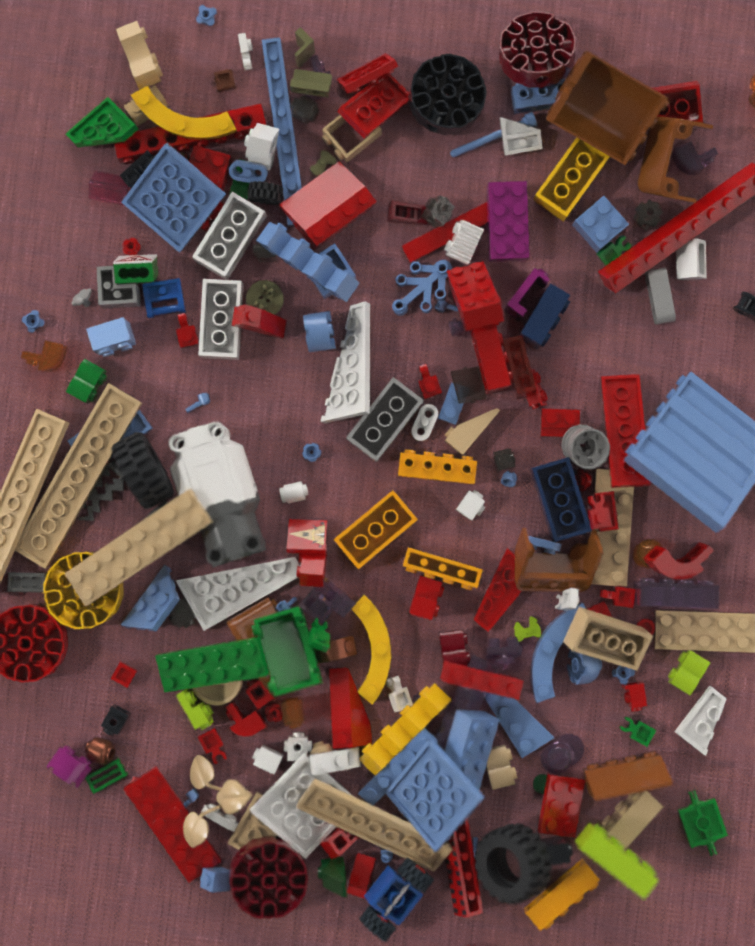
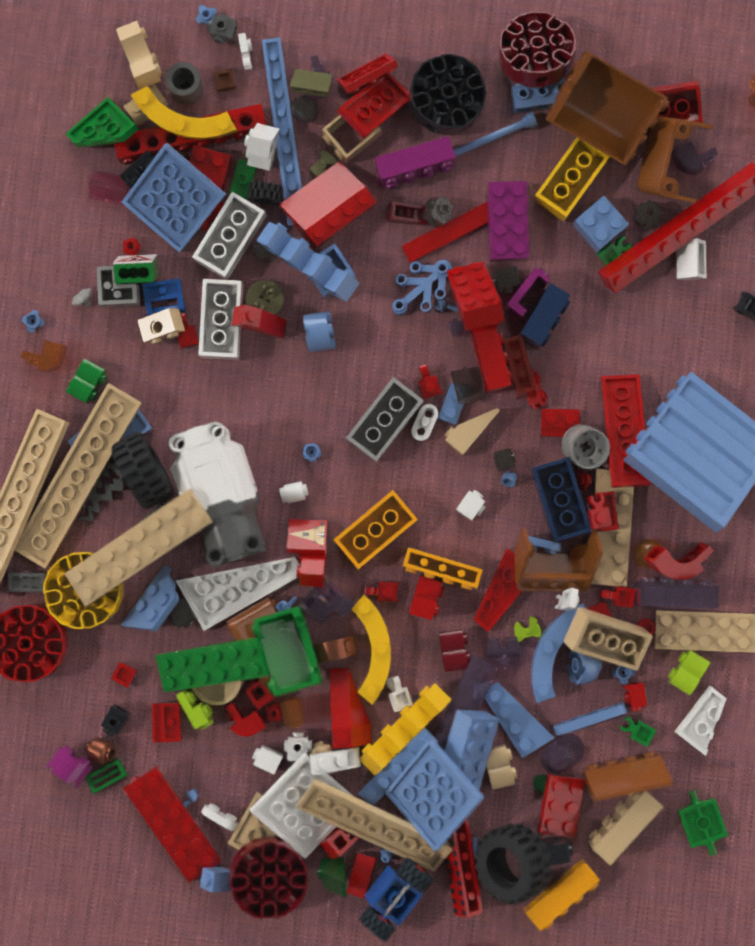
(111, 337): light blue brick -> none
(151, 326): none -> tan brick
(166, 722): none -> red plate
(178, 76): none -> dark grey piece
(203, 400): medium blue hand -> none
(212, 742): red plate -> none
(223, 29): none -> dark grey brick
(230, 798): tan plant -> none
(248, 174): medium blue plate -> none
(306, 47): olive panel -> none
(318, 637): green plate -> none
(352, 369): white wing -> none
(386, 591): none -> red plate
(415, 162): none -> magenta brick
(437, 468): light orange brick -> none
(463, 242): white brick -> none
(481, 680): red arch -> none
(506, 280): none -> clear smoke brick
(519, 137): white wing -> none
(590, 718): none -> medium blue beam
(620, 863): lime brick -> none
(660, 296): light grey beam -> none

